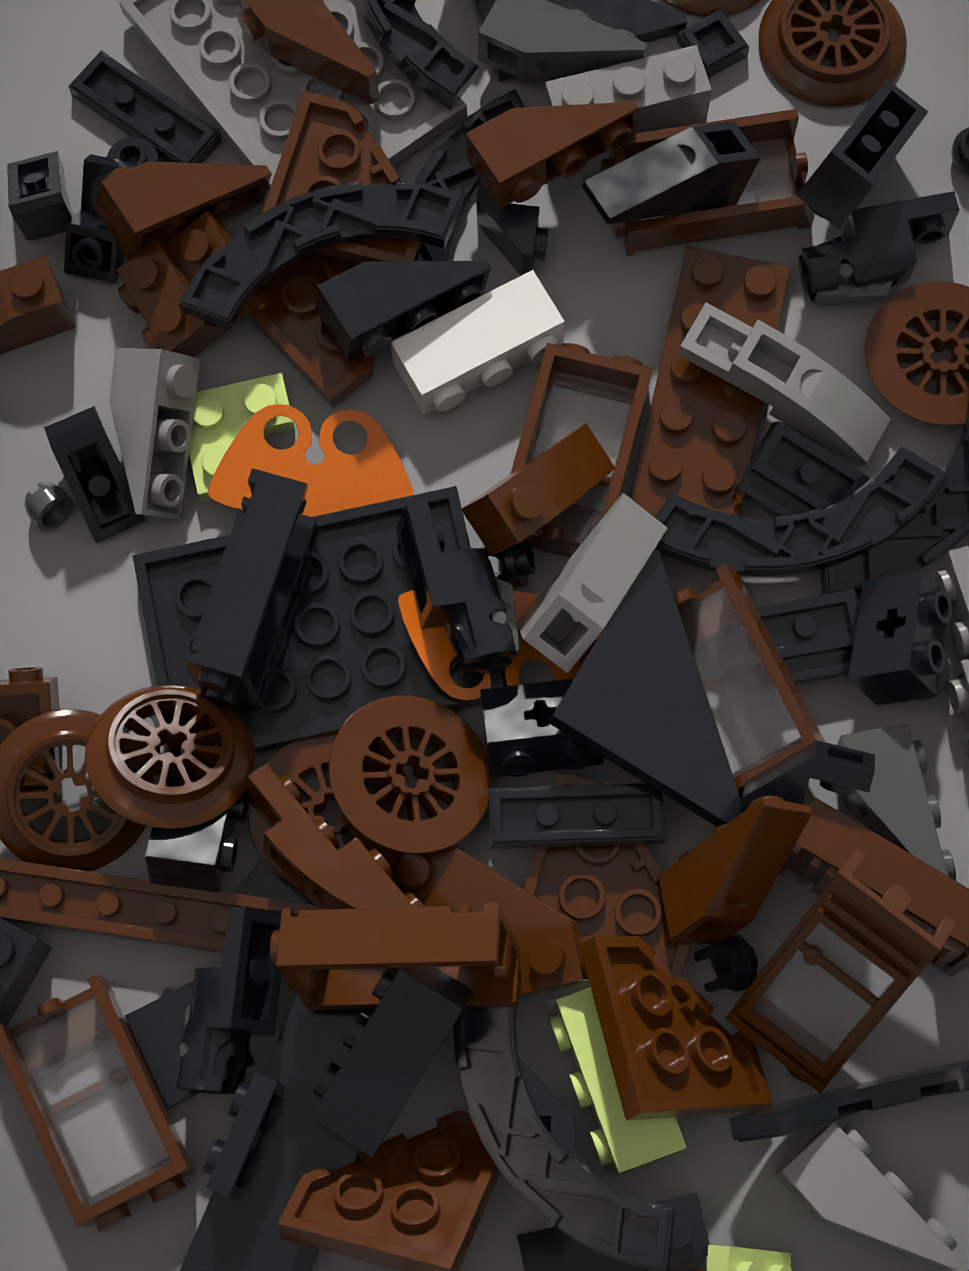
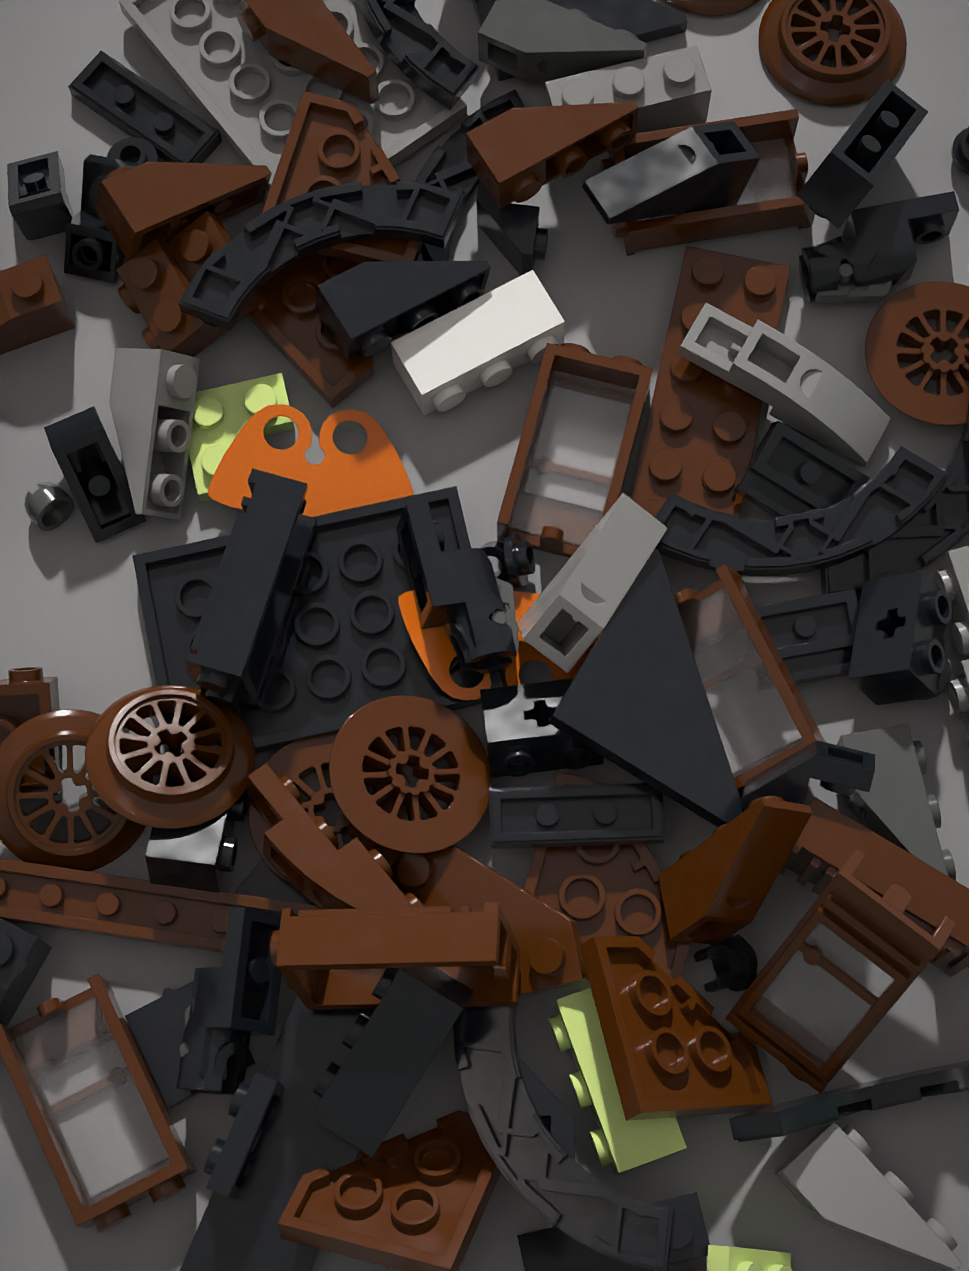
(538, 490): reddish brown slope -> none
(717, 42): black tile -> none

